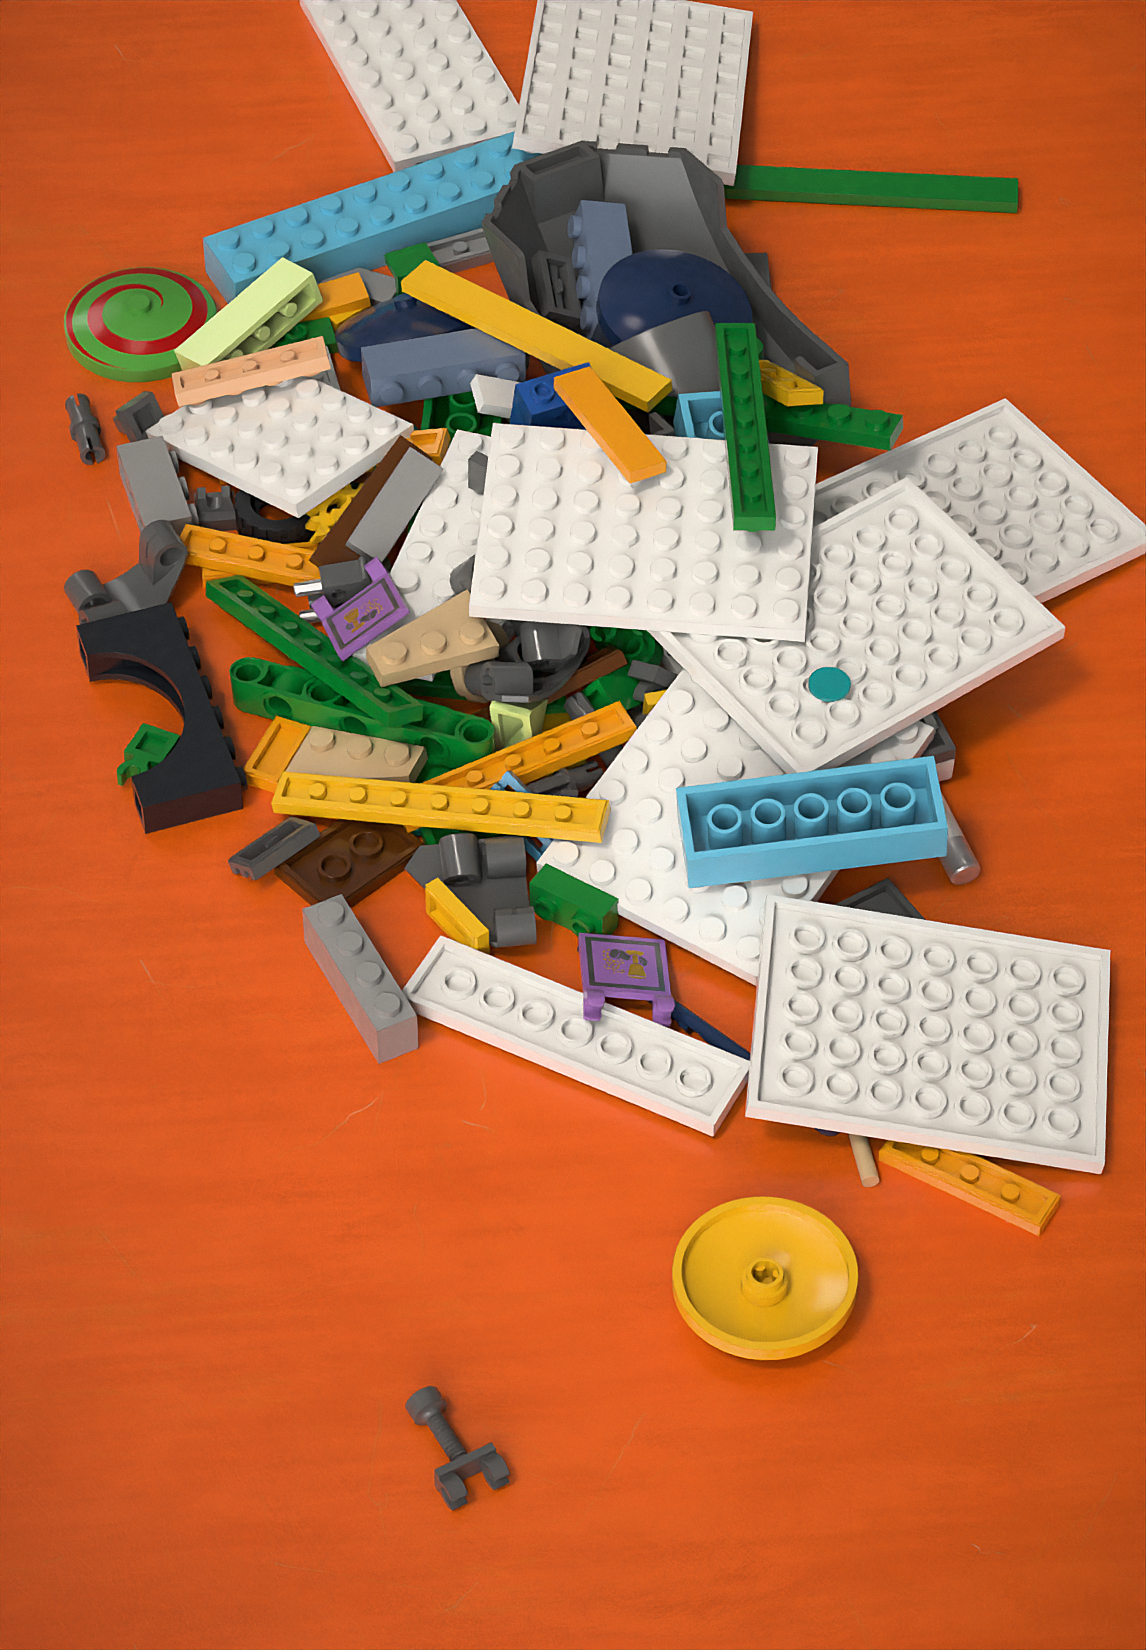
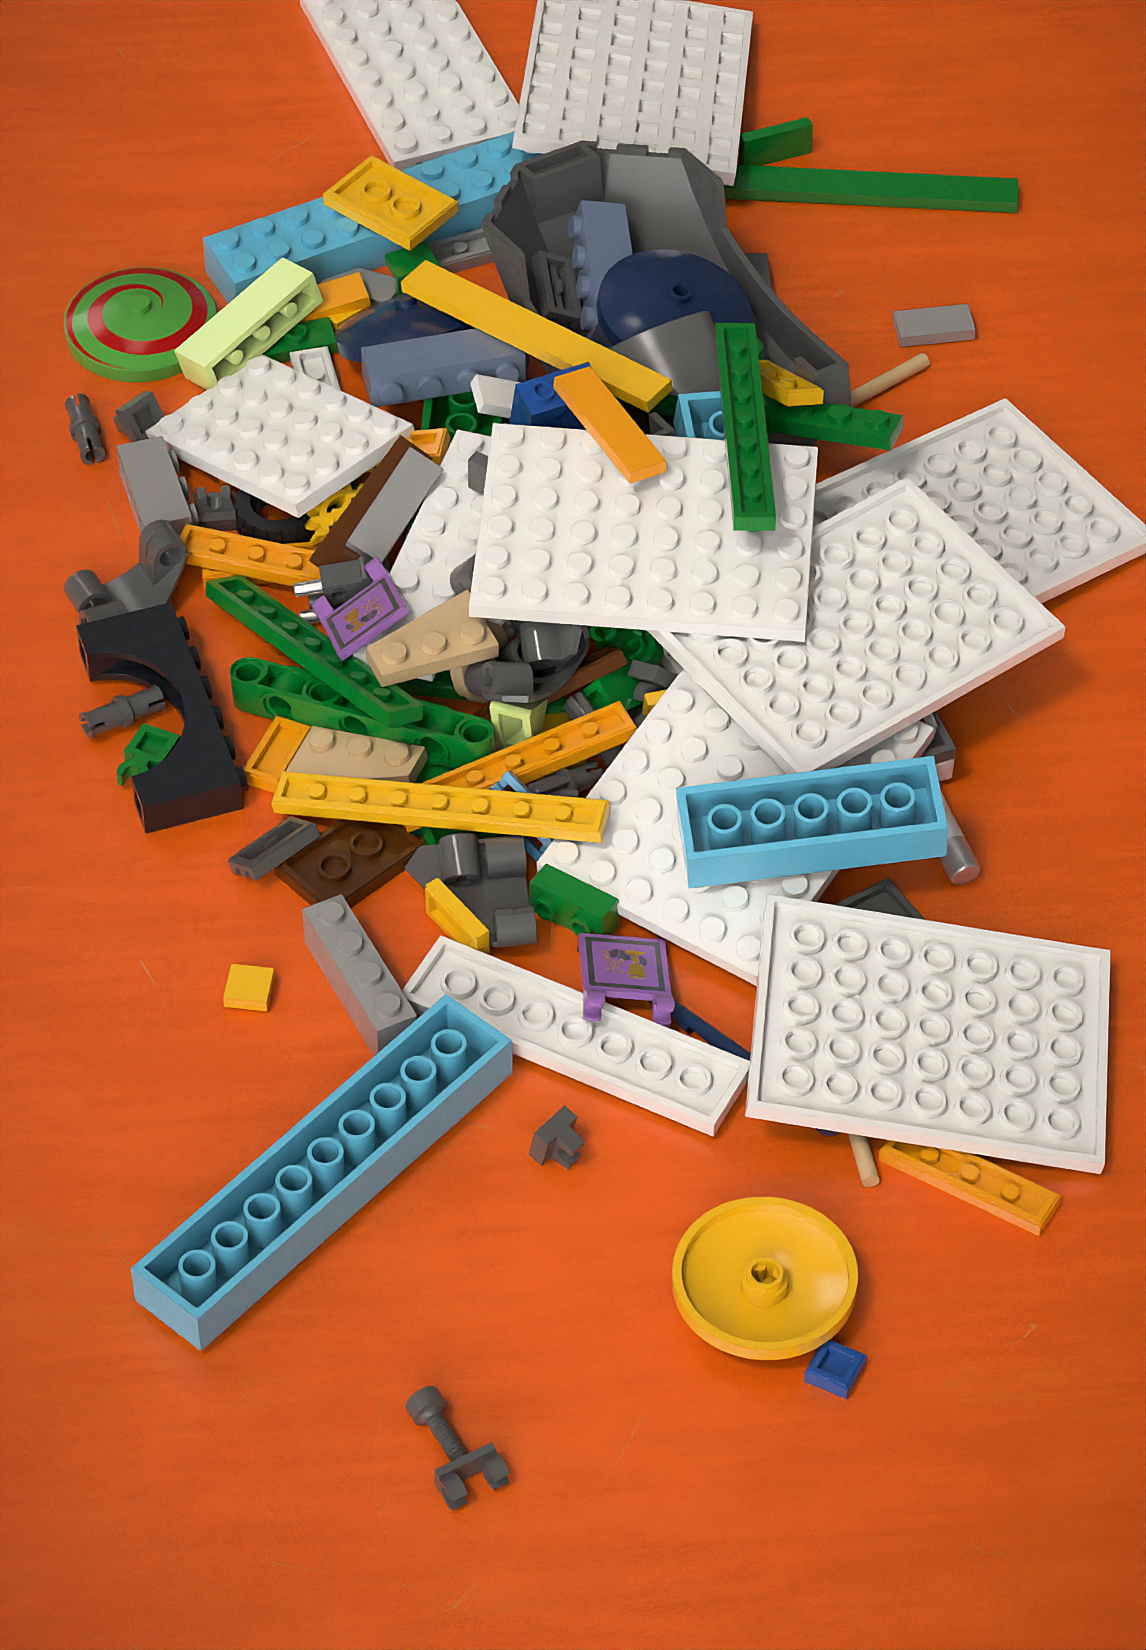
(122, 711): none -> dark grey pin
(249, 987): none -> yellow tile
(250, 371): light nougat plate -> none
(321, 1172): none -> medium azure brick
(390, 202): none -> yellow tile
(557, 1140): none -> dark grey tile
(776, 142): none -> green tile
(829, 684): teal piece -> none
(835, 1368): none -> blue tile
(889, 379): none -> tan bar
(933, 325): none -> light grey tile

